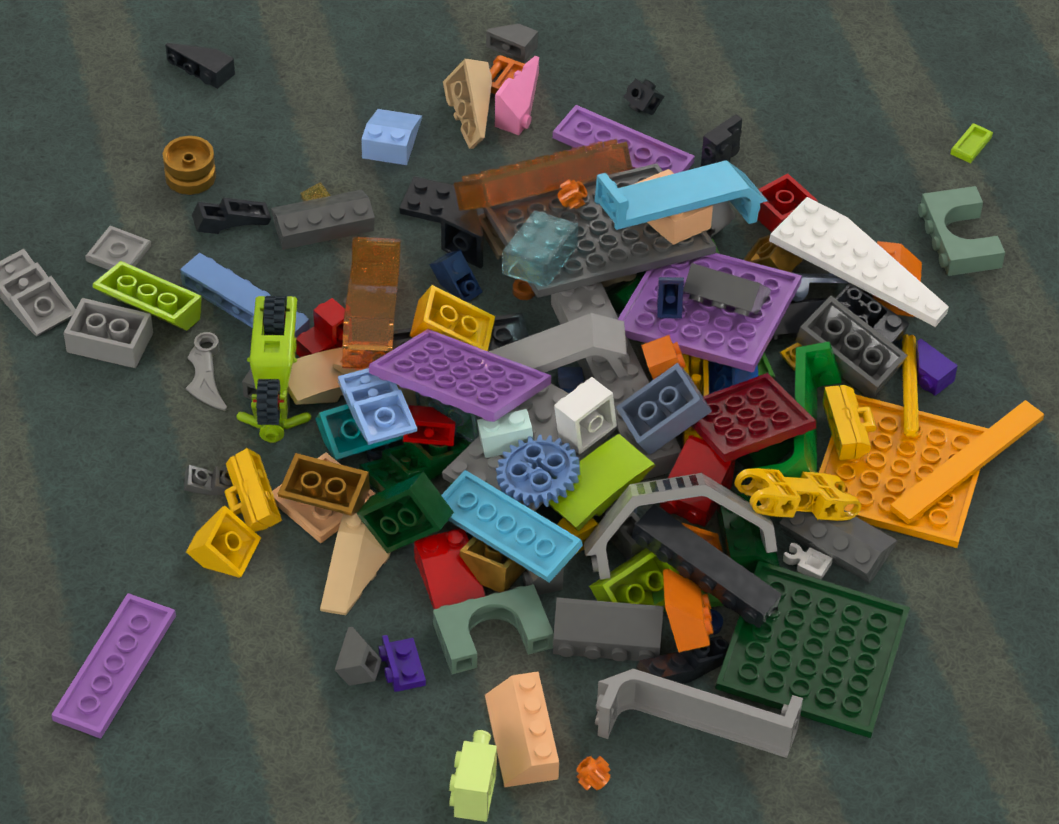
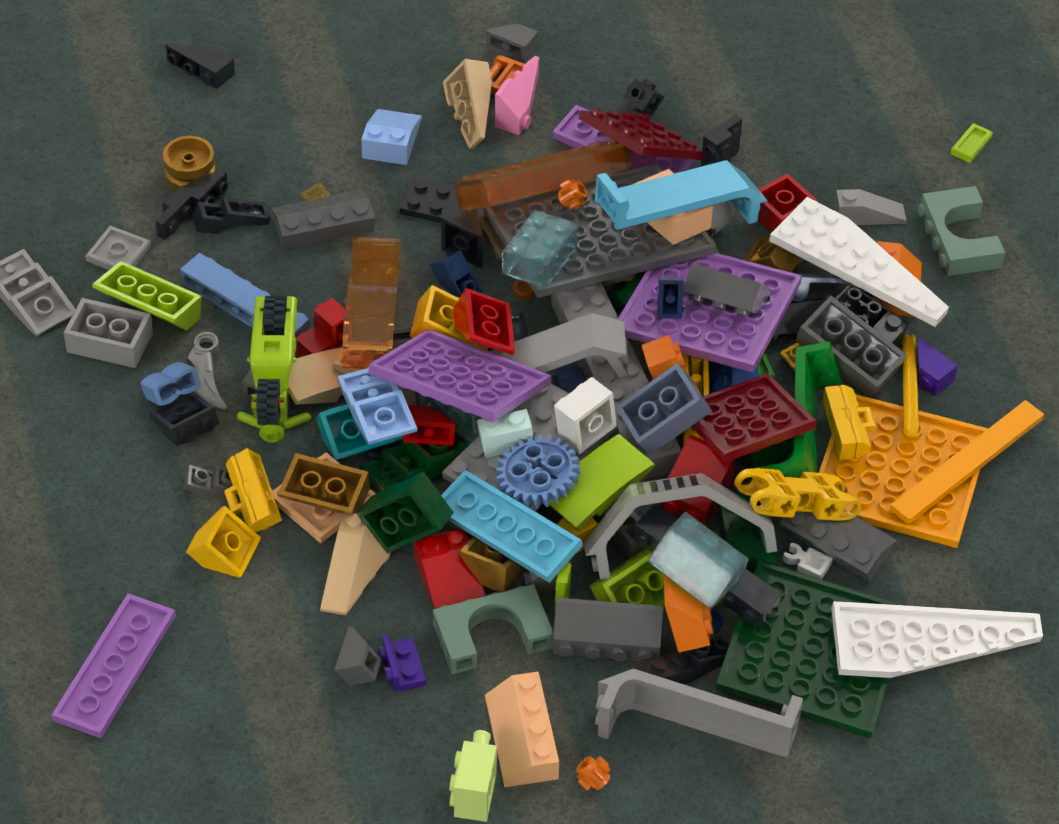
(170, 383): none -> medium blue brick
(184, 200): none -> black slope
(185, 418): none -> black plate
(485, 321): none -> red slope
(563, 583): none -> lime tile
(641, 134): none -> dark red plate
(698, 560): none -> clear light blue slope
(868, 208): none -> light grey slope
(909, 639): none -> white wing

